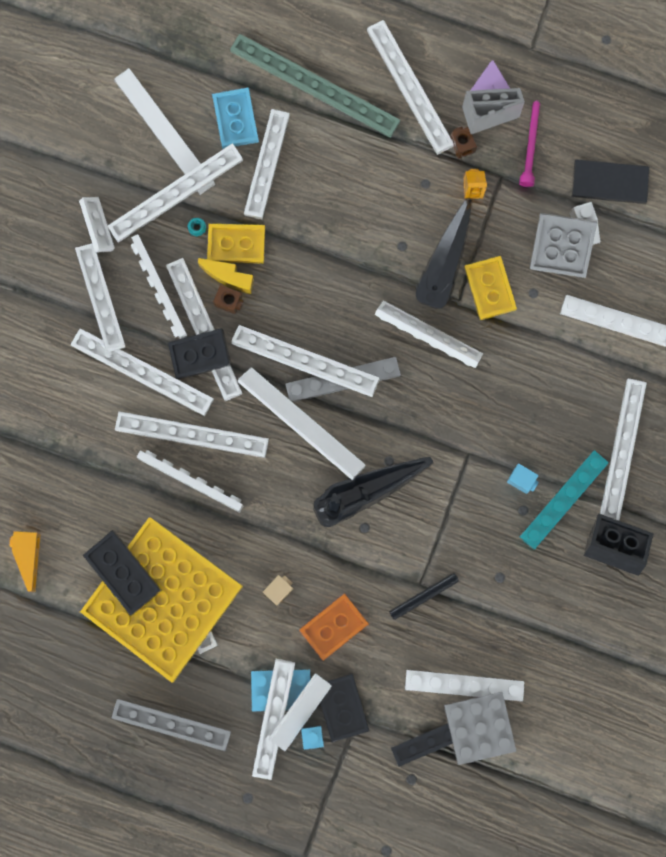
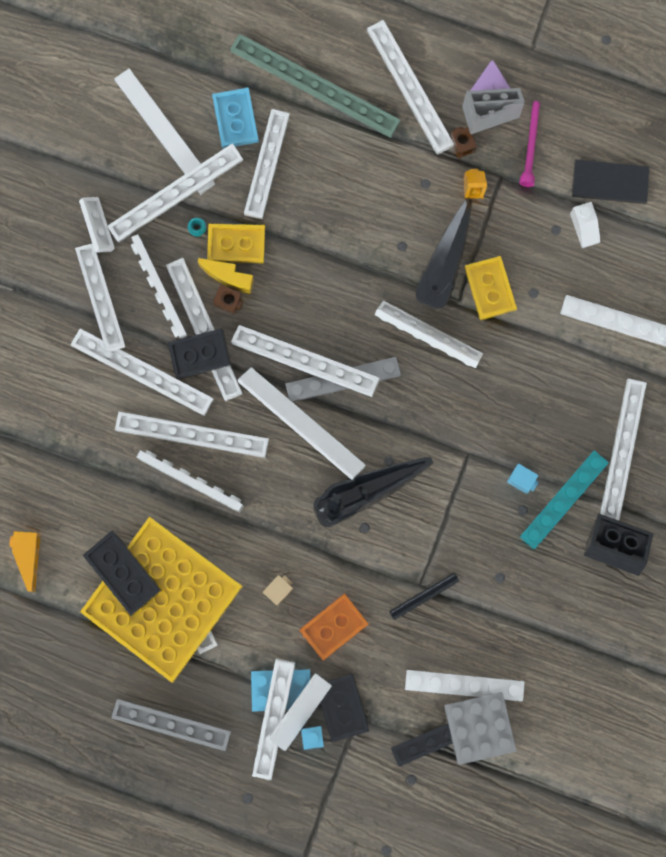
(563, 245): light grey plate -> none

